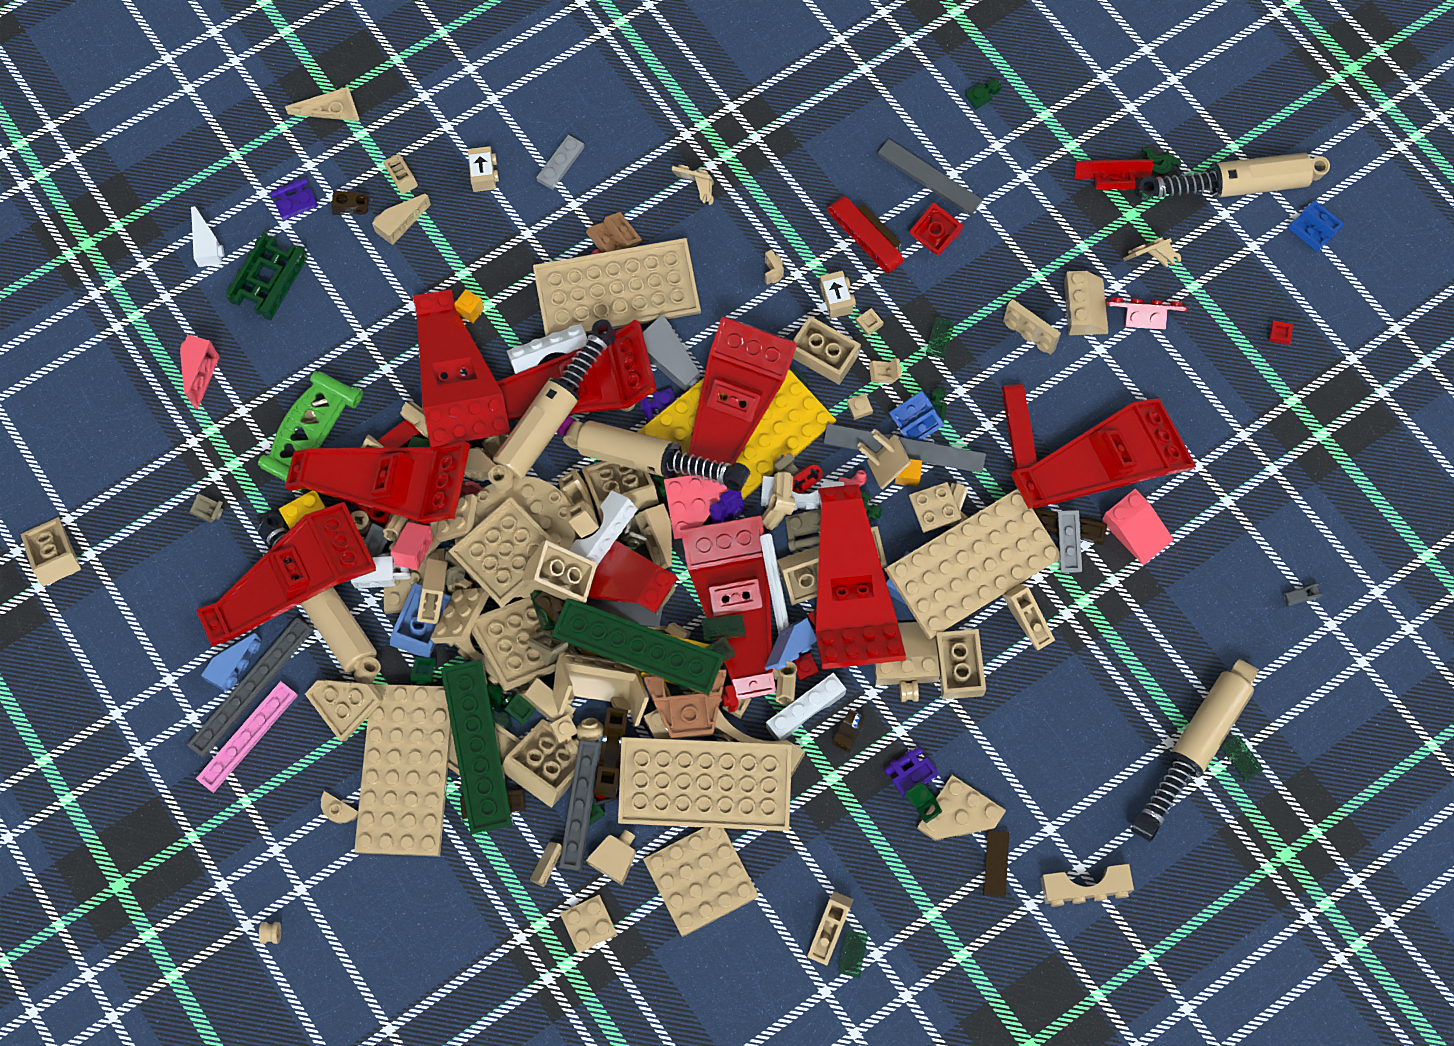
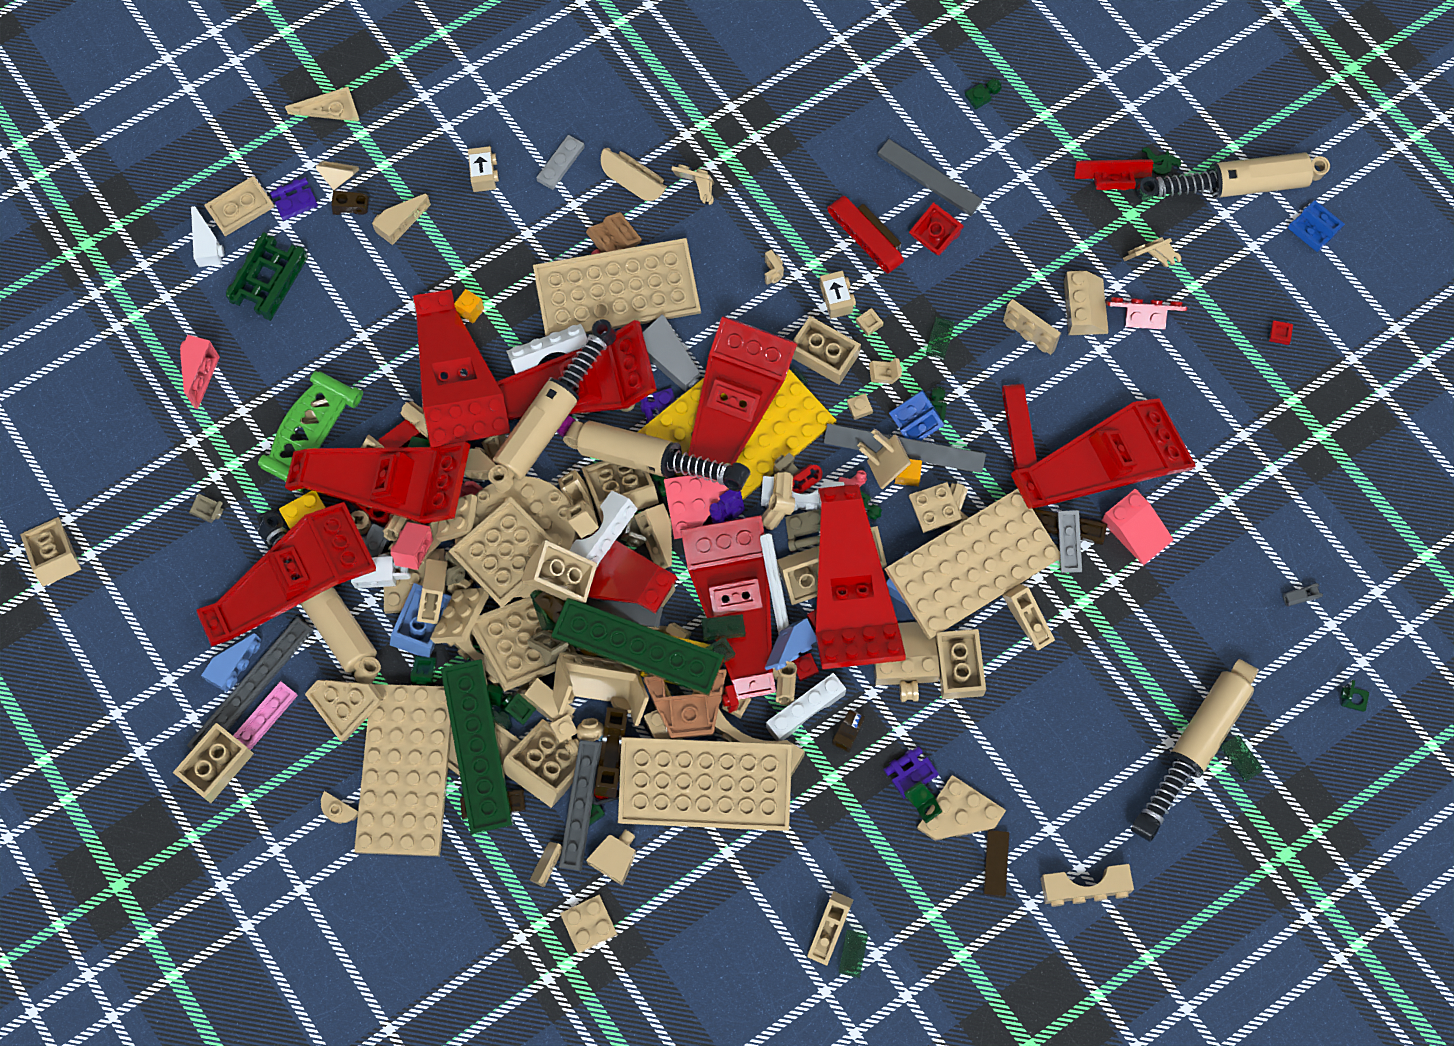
(213, 763): none -> tan brick
(239, 206): none -> tan plate
(270, 933): tan wheel -> none
(335, 173): none -> tan slope
(405, 183): tan slope -> none
(632, 175): none -> tan brick
(700, 878): tan plate -> none
(1347, 693): none -> dark green bracket

